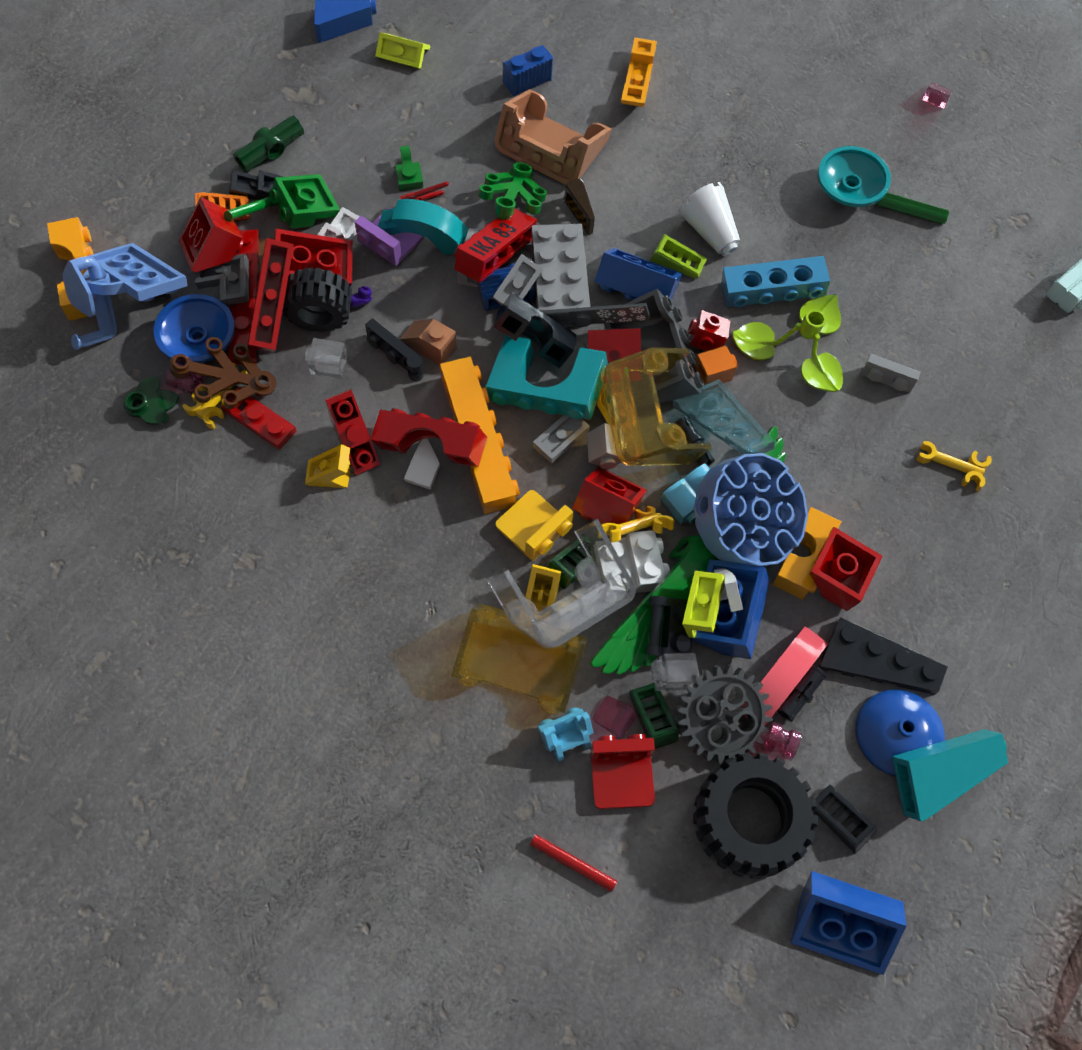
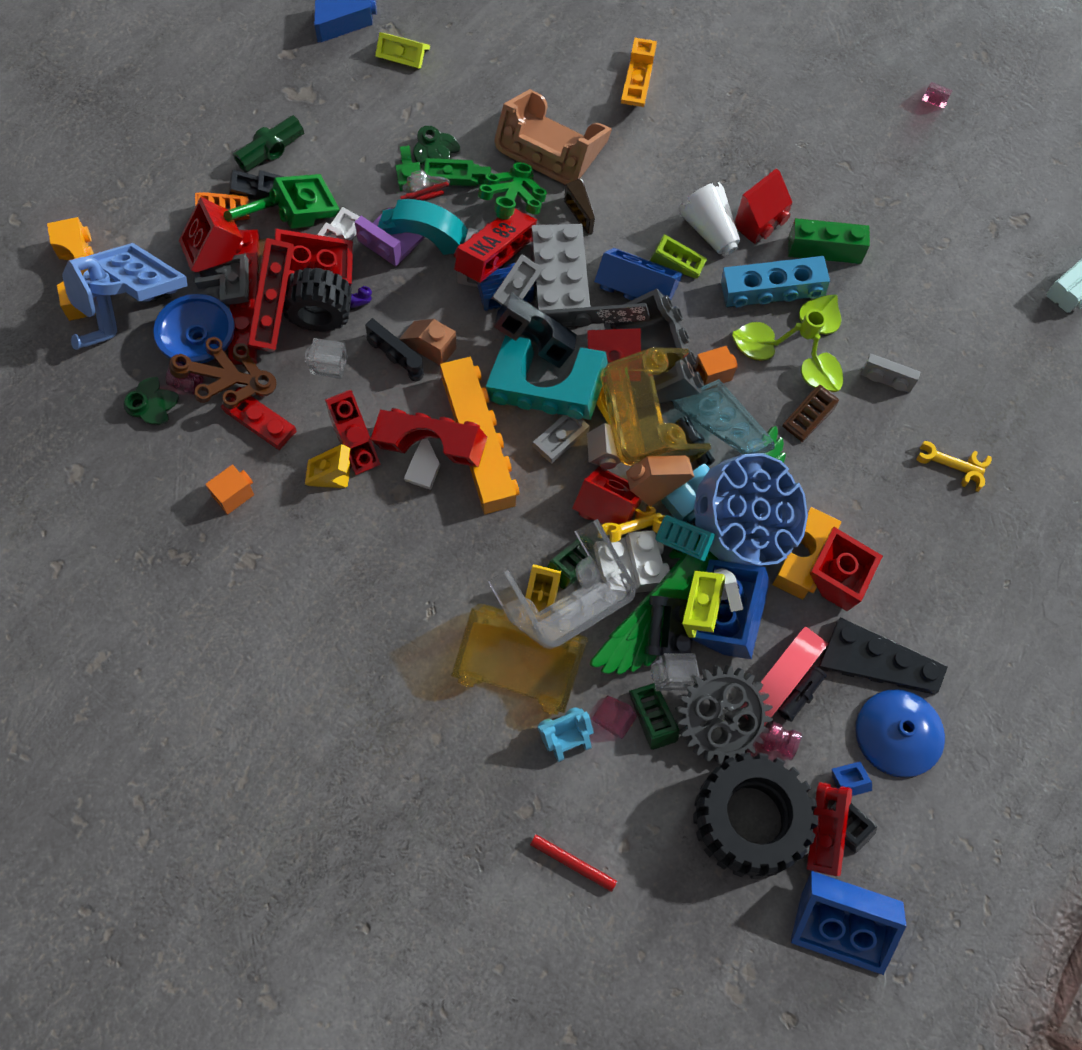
(207, 410): yellow bar -> none
(230, 488): none -> orange brick
(420, 180): none -> clear plate
(437, 147): none -> dark green plate
(457, 171): none -> green hinge
(527, 70): blue brick -> none
(534, 524): yellow bracket -> none
(622, 772): red bracket -> none
(658, 476): none -> nougat slope
(684, 537): none -> teal slope
(708, 331): red brick -> none
(764, 207): none -> red slope
(820, 399): none -> reddish brown slope
(828, 845): none -> red plate
(829, 239): none -> green brick
(852, 776): none -> blue plate
(854, 176): teal dish -> none
(914, 208): green axle -> none
(946, 770): teal slope -> none

